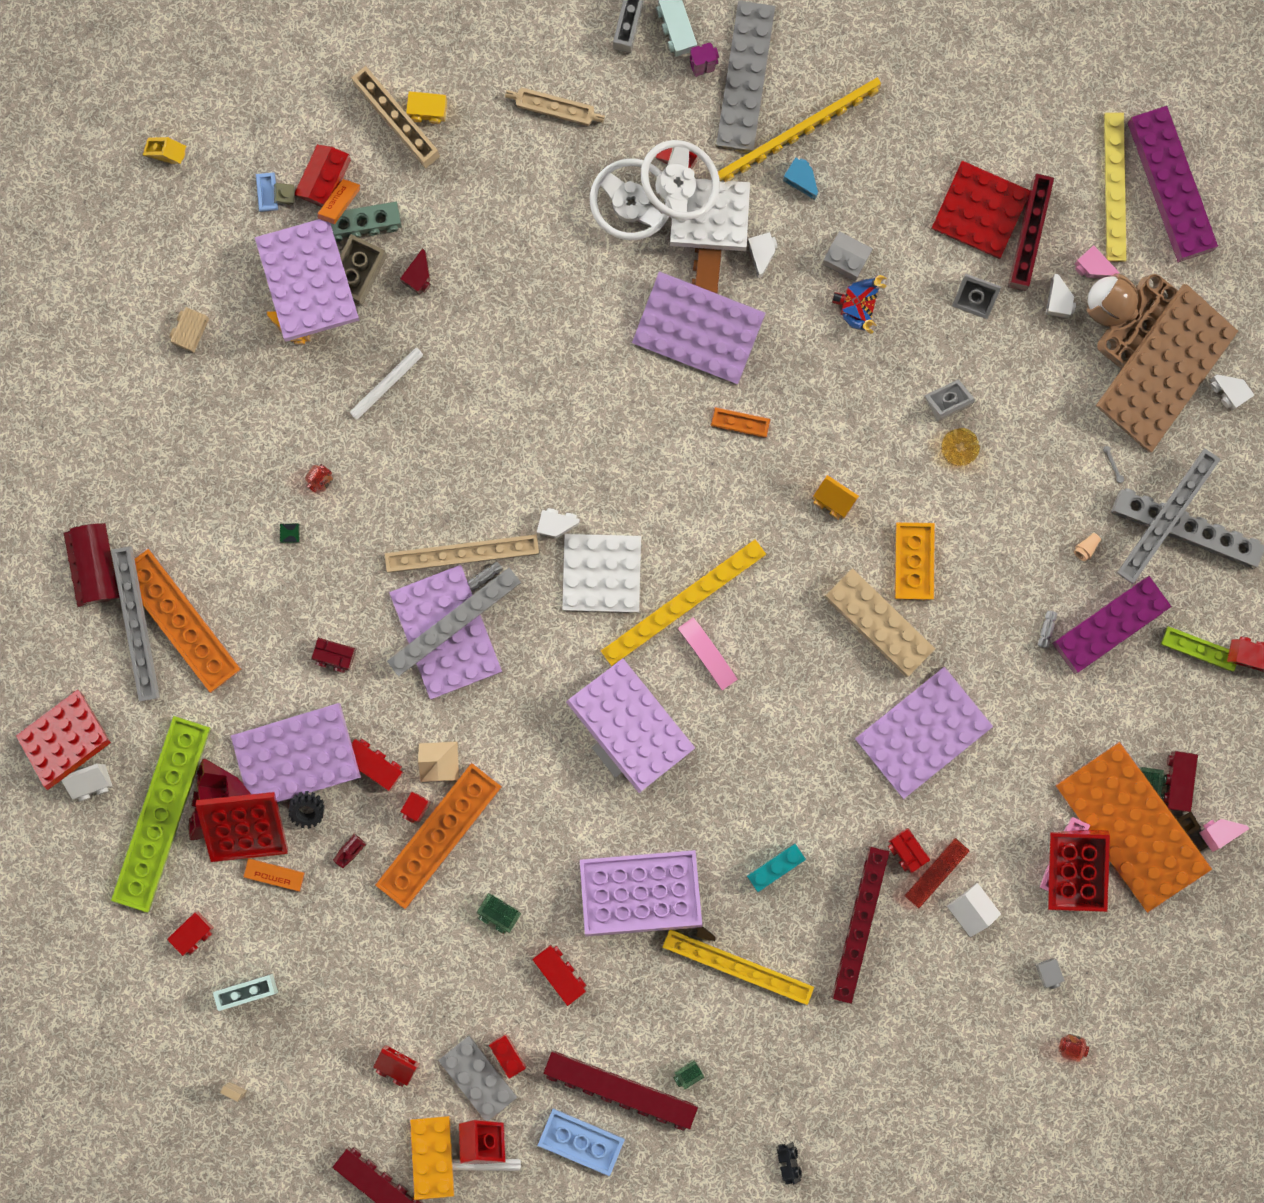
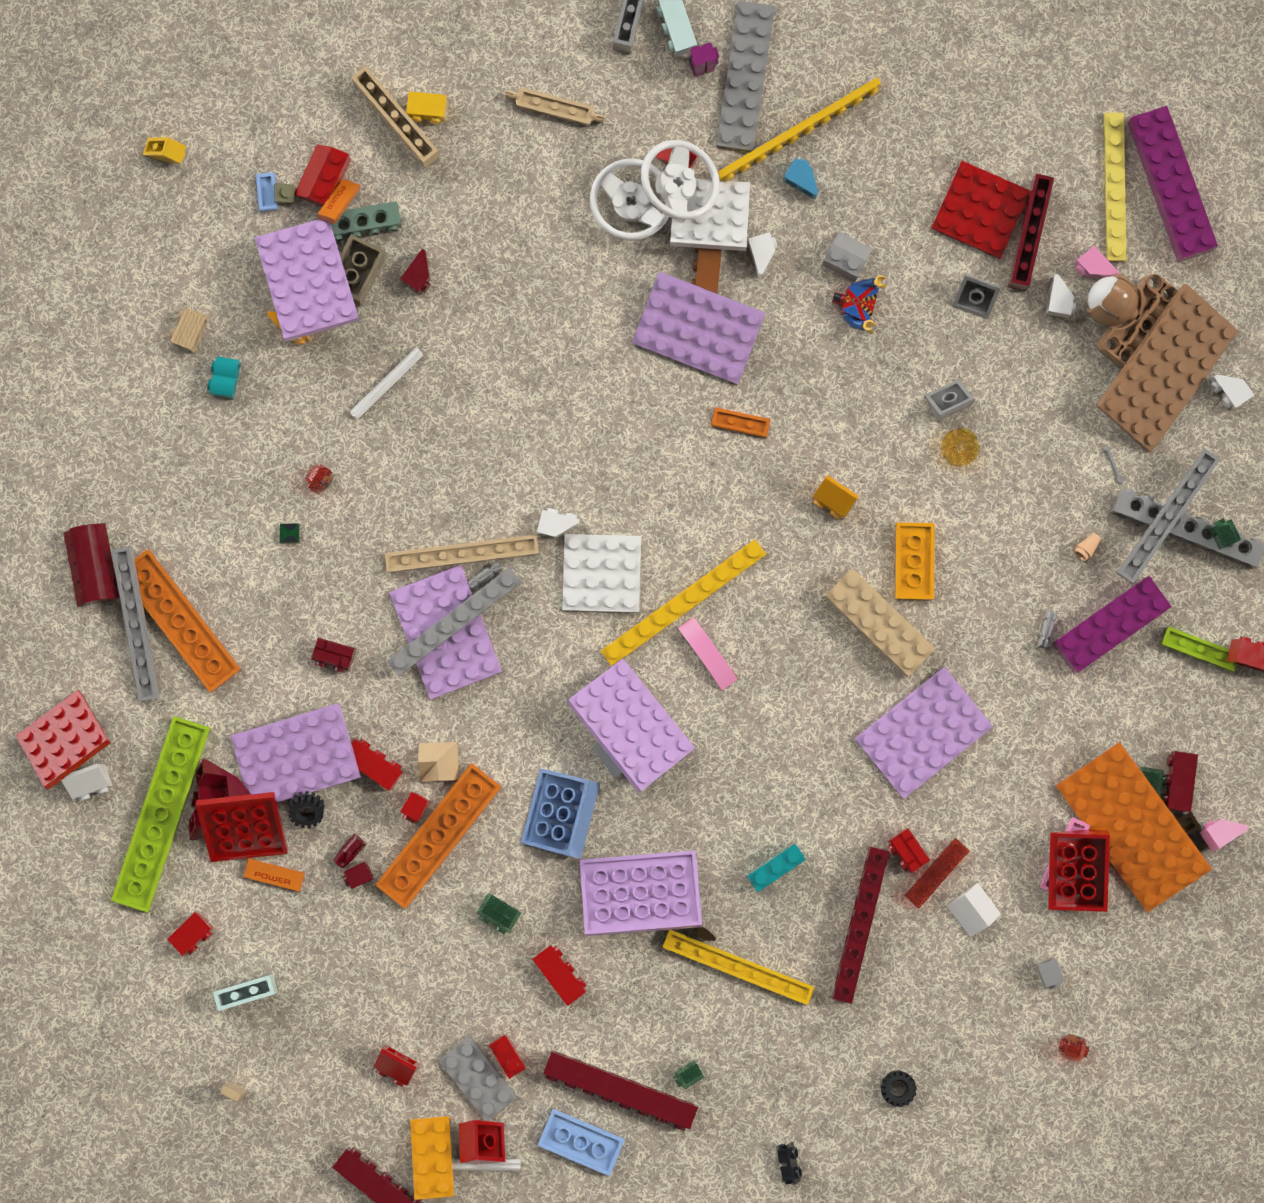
(224, 377): none -> teal brick
(358, 875): none -> dark red brick
(561, 813): none -> medium blue slope
(910, 1091): none -> black tyre
(1224, 533): none -> clear green brick

